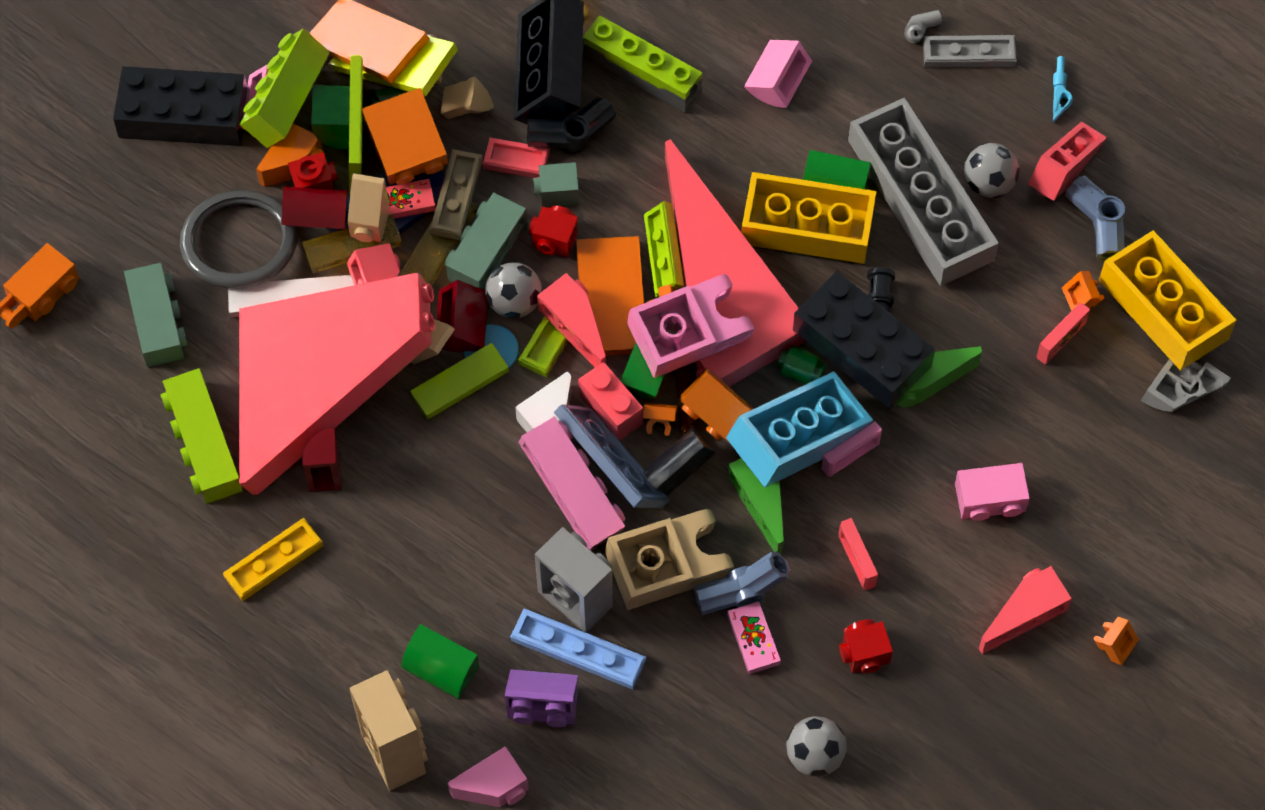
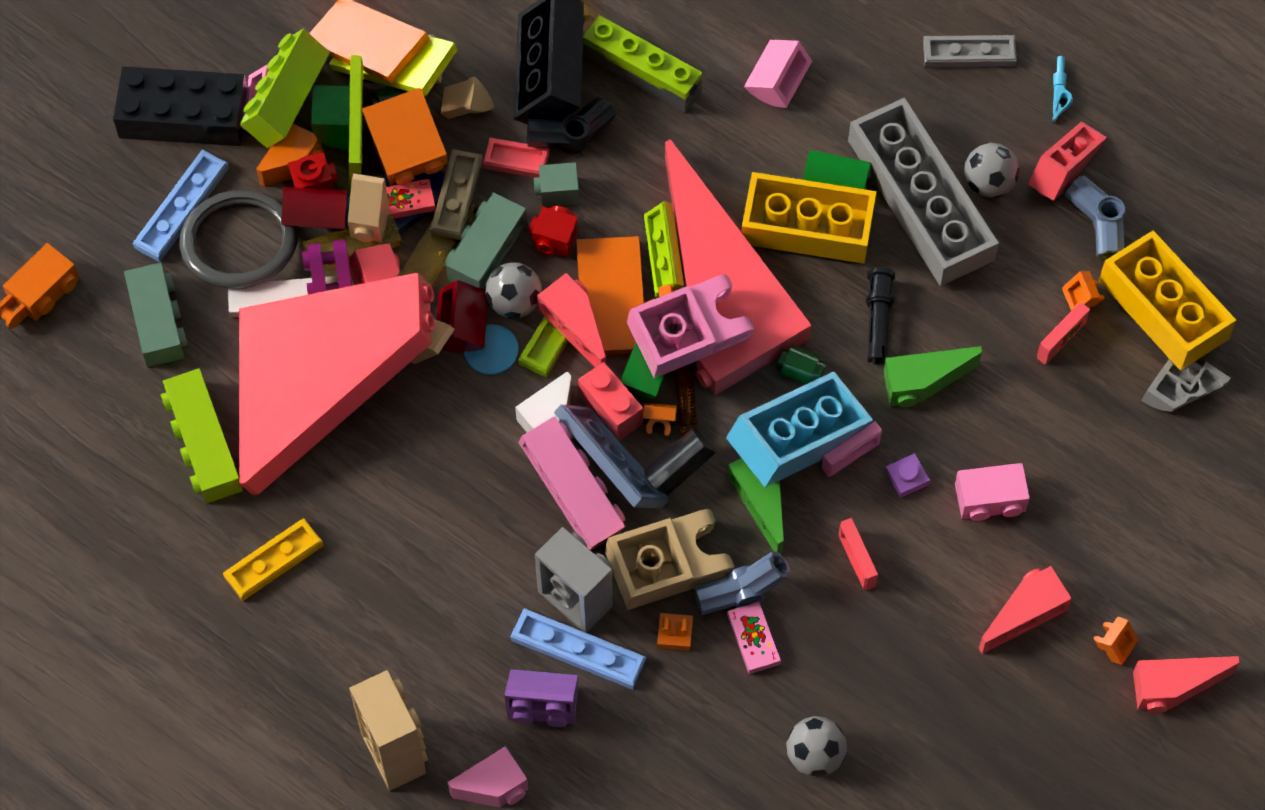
(187, 194): none -> light blue tile
(315, 260): none -> magenta brick
(323, 462): dark red brick -> none
(439, 661): green brick -> none
(459, 381): lime tile -> none
(675, 632): none -> orange tile
(714, 404): orange brick -> none
(863, 339): black brick -> none
(866, 646): red brick -> none
(907, 475): none -> medium lavender plate
(919, 23): light grey arm -> none
(1172, 681): none -> coral slope

